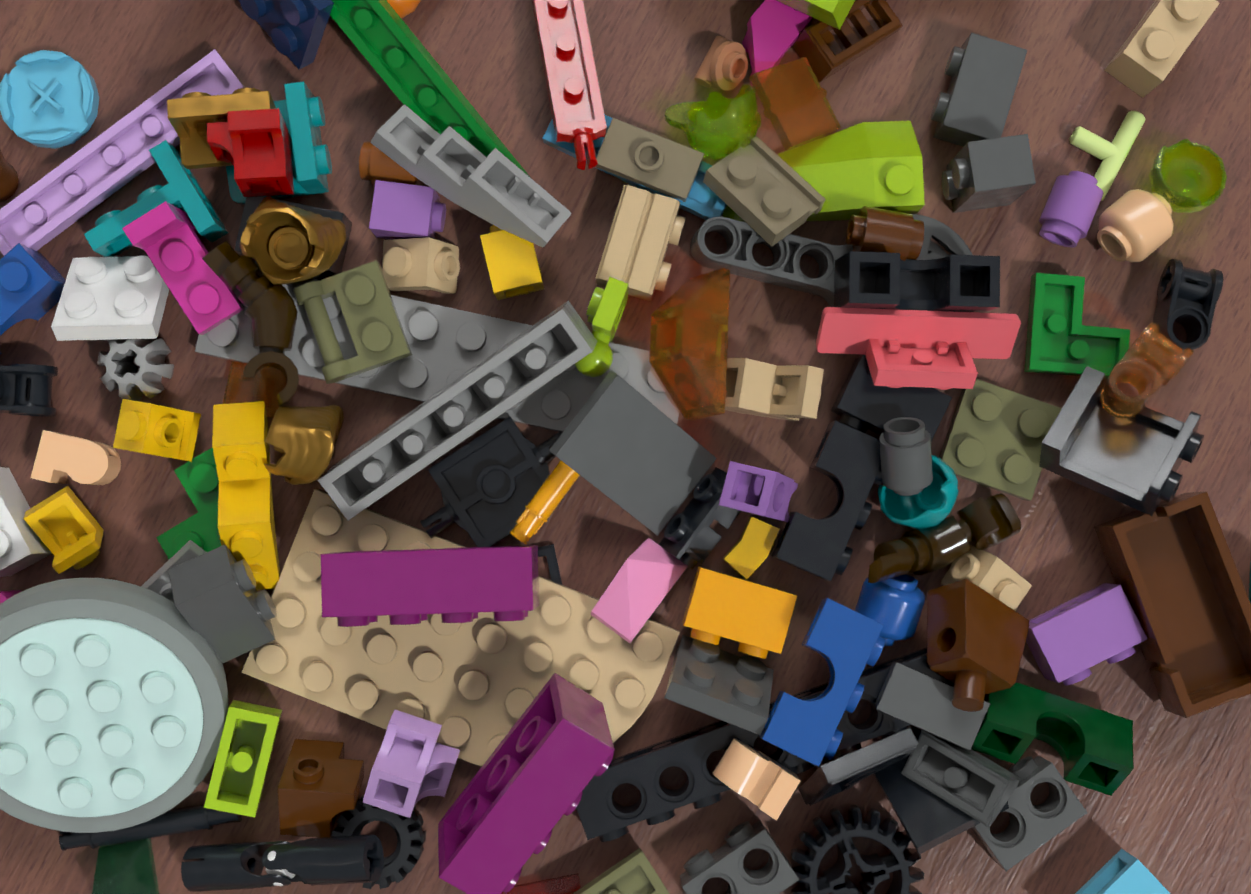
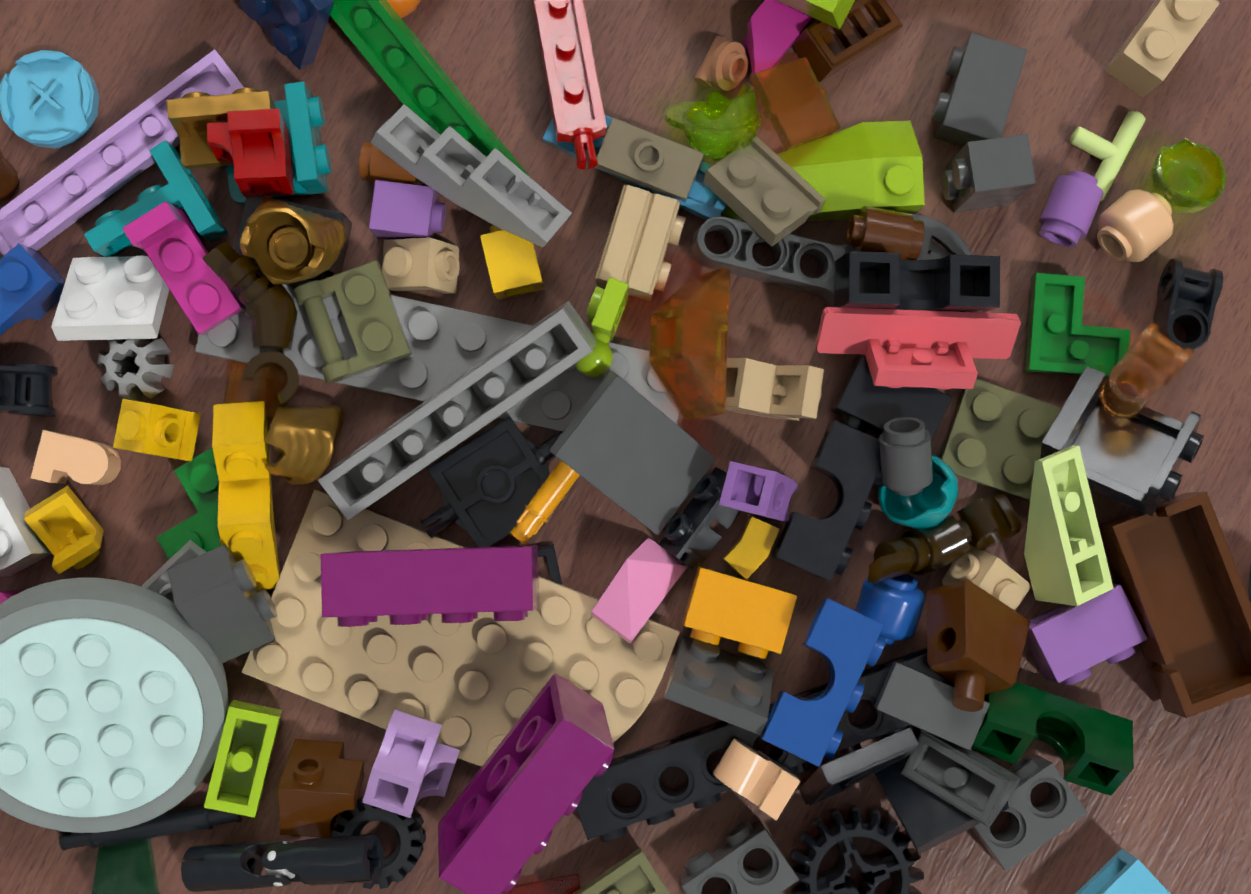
(1063, 533): none -> yellowish green slope

